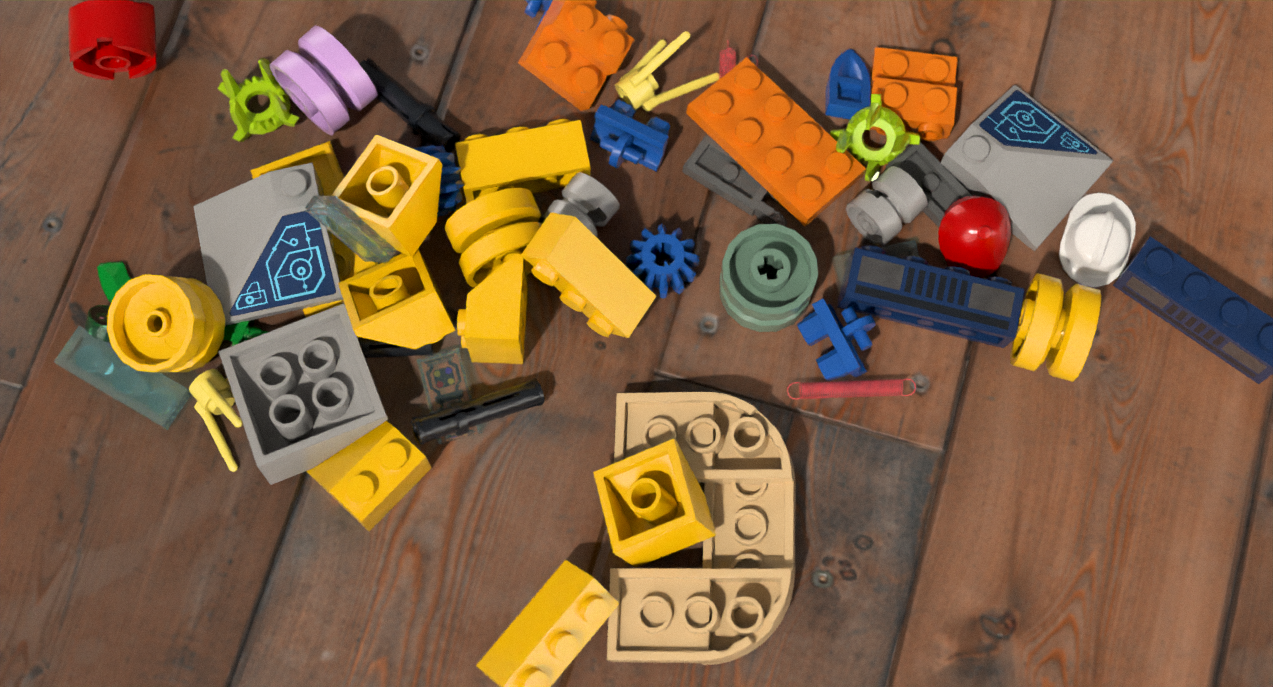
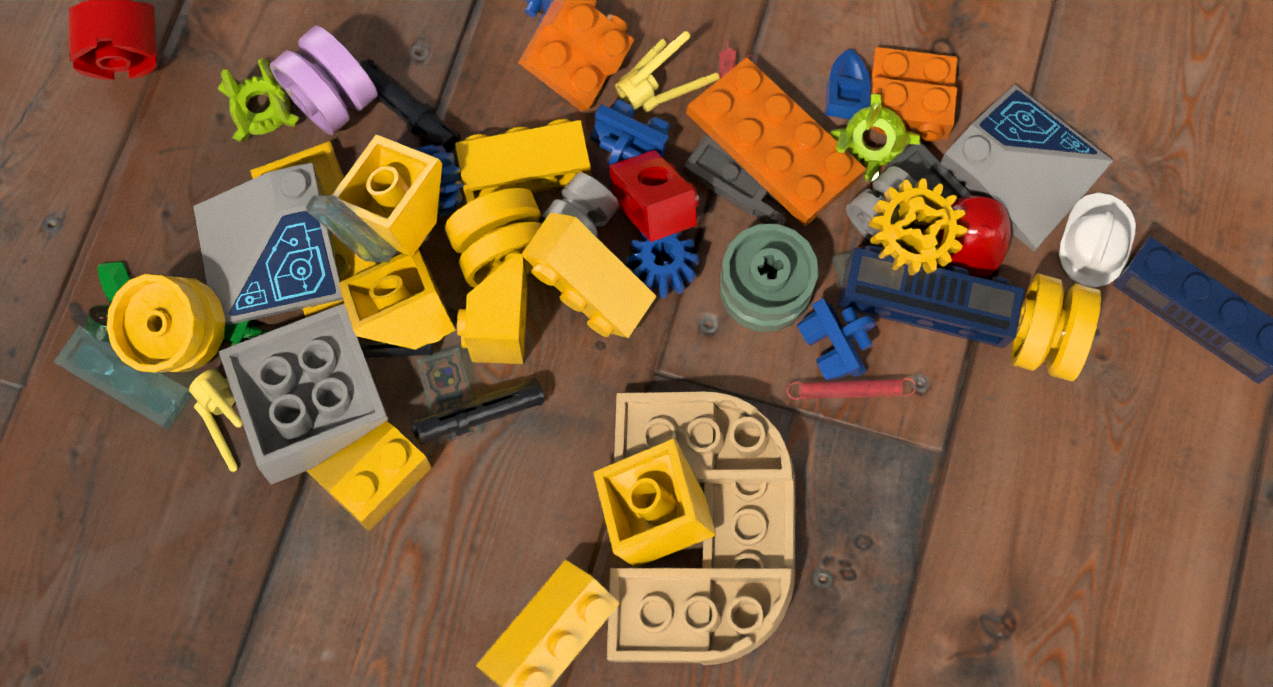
(654, 195): none -> red brick
(915, 210): none -> yellow gear

